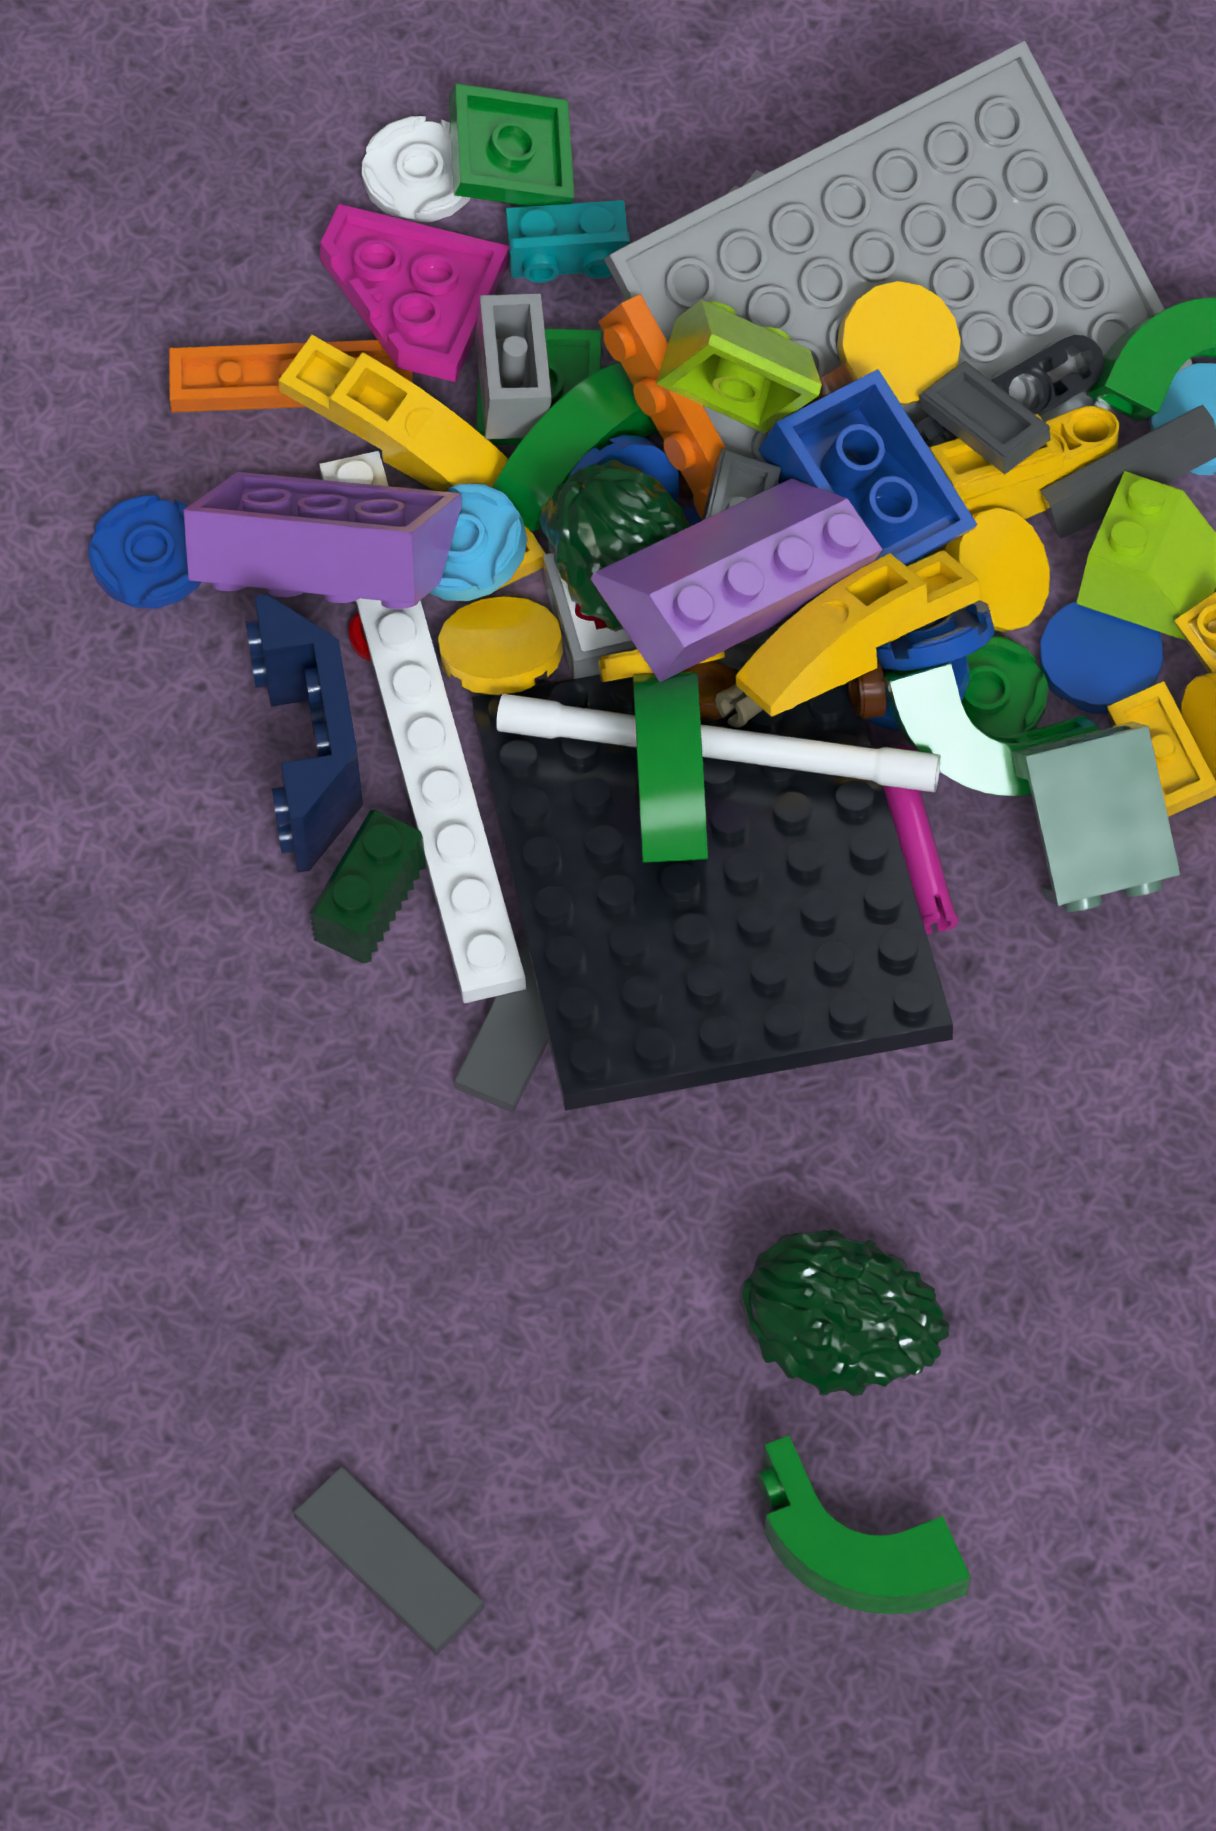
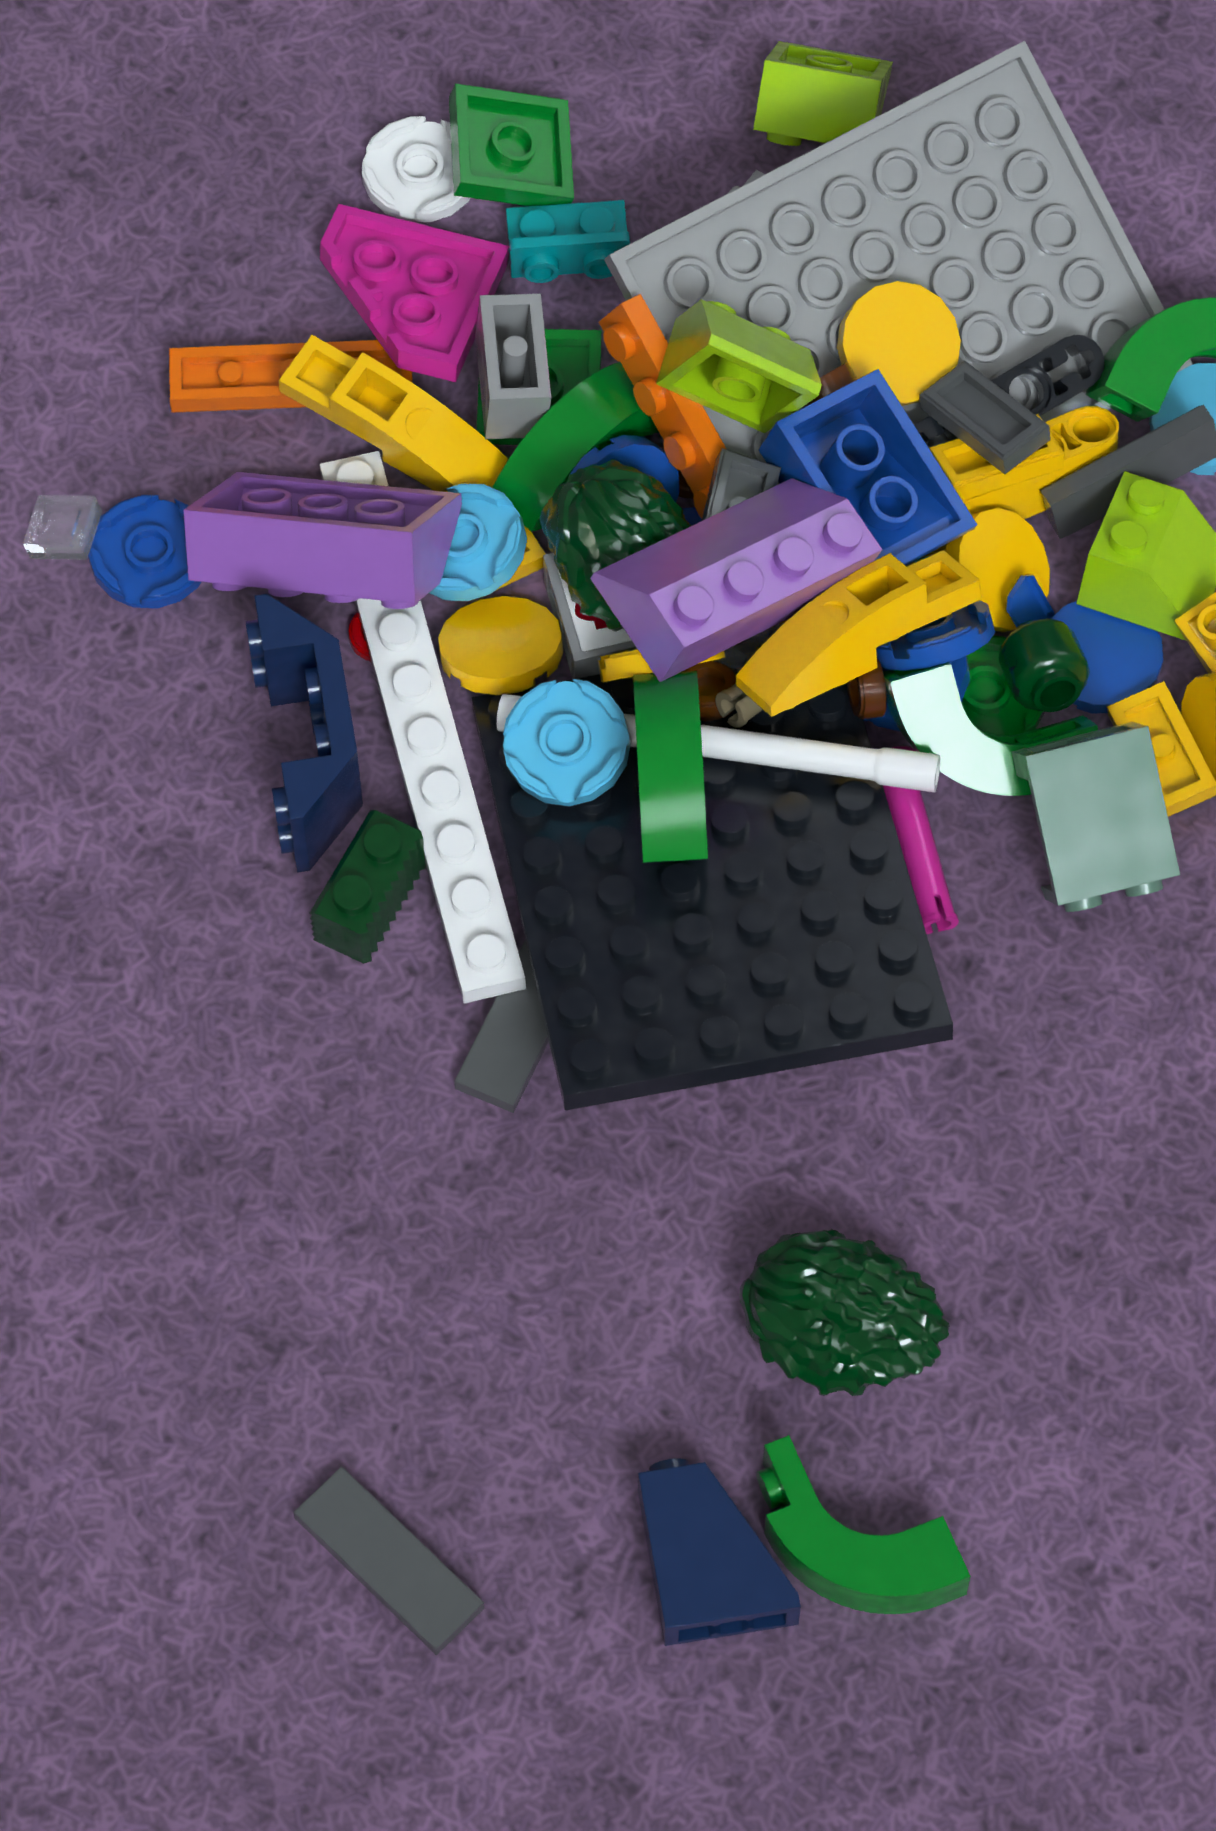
(62, 527): none -> clear plate
(566, 742): none -> medium azure tile
(707, 1559): none -> dark blue slope
(818, 93): none -> lime slope
(1027, 601): none -> blue piece
(1044, 665): none -> dark green head

